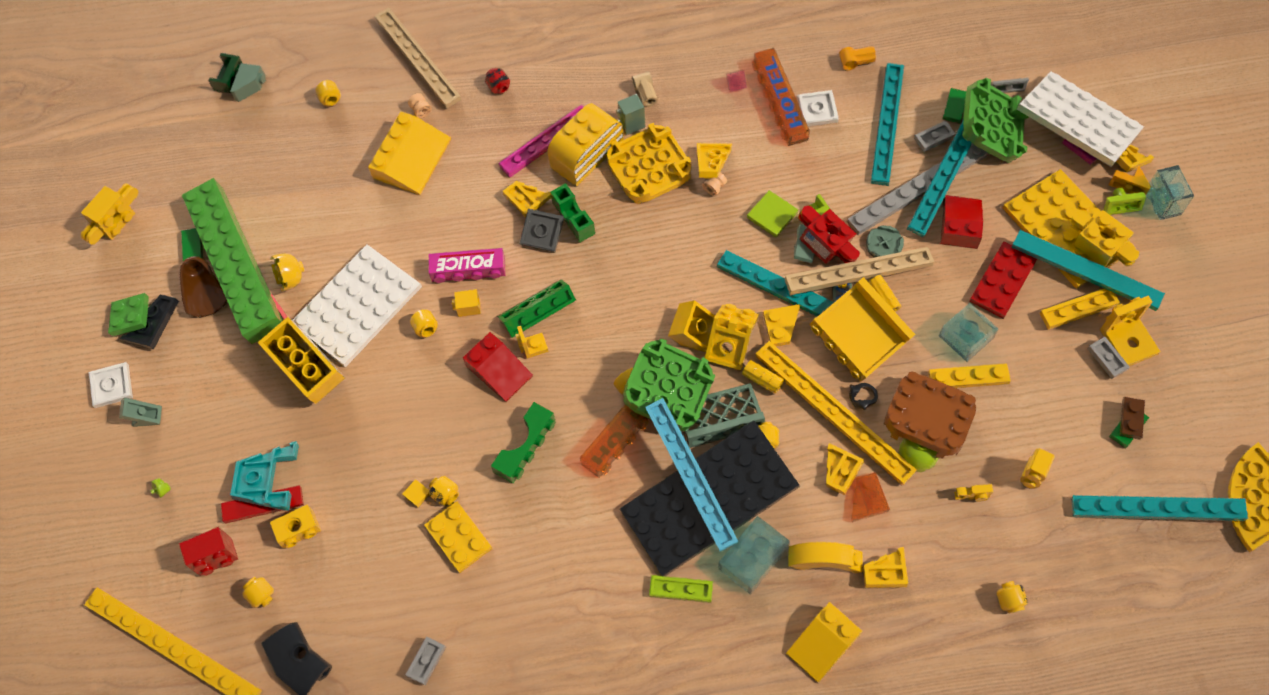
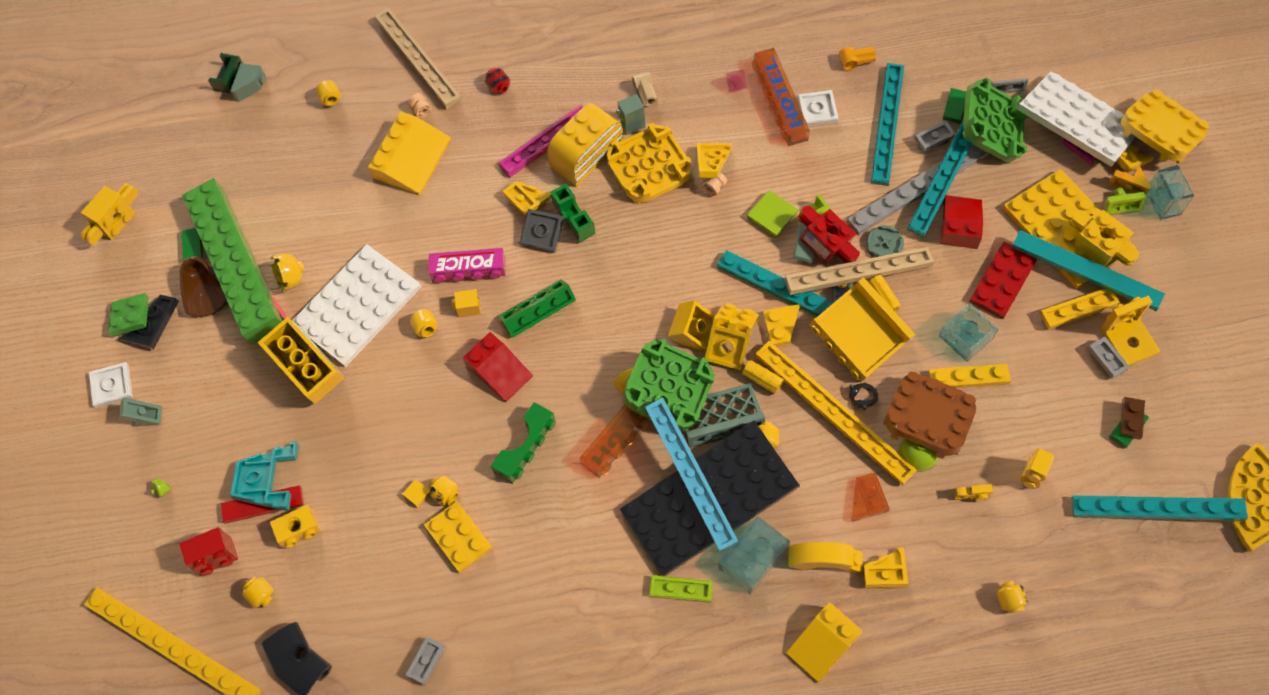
(531, 345): yellow bracket -> none
(841, 468): yellow wing -> none
(1164, 126): none -> yellow plate

